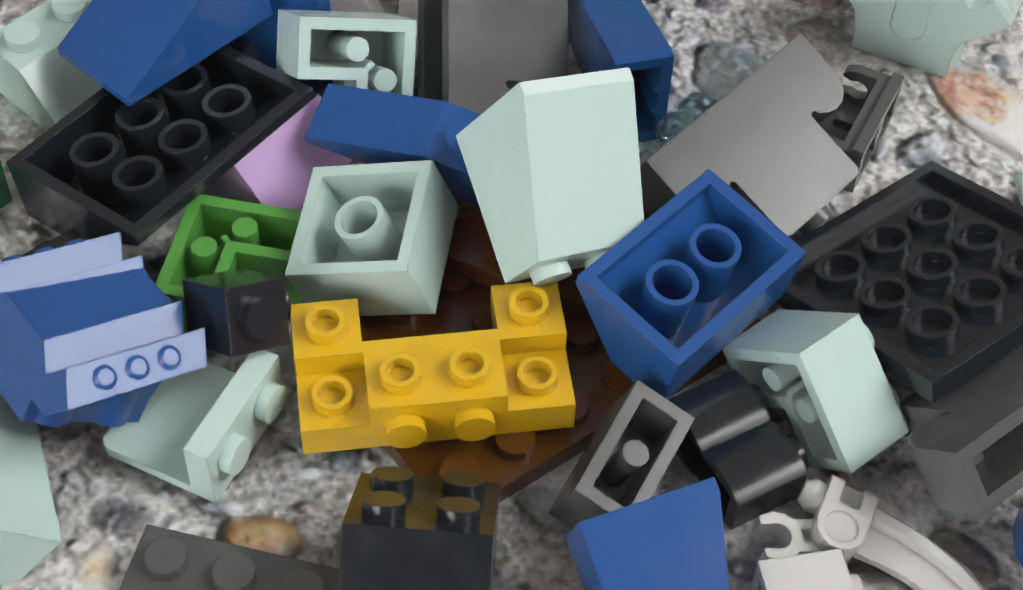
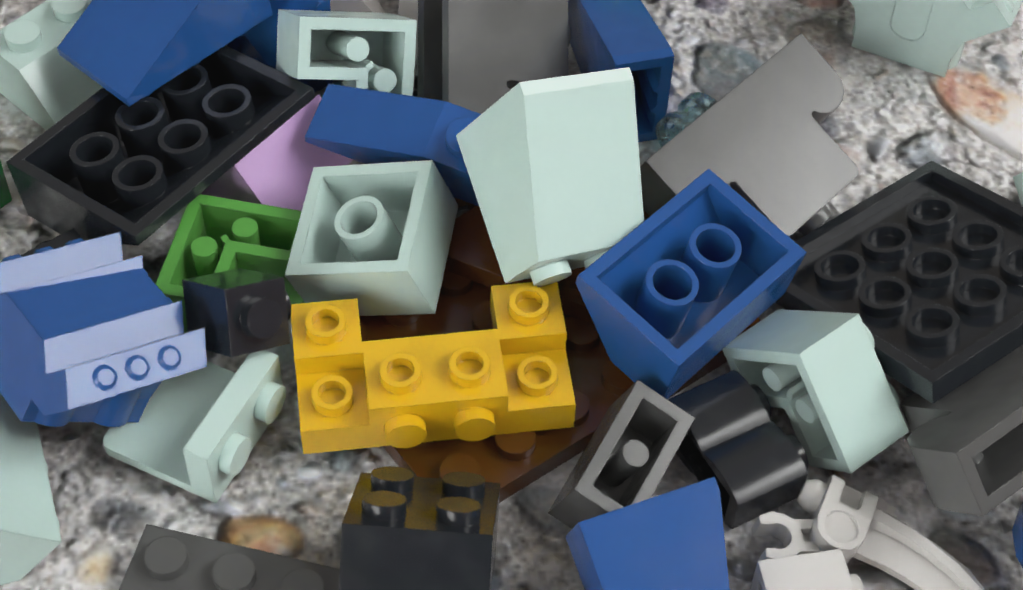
(863, 116): dark grey hinge -> none

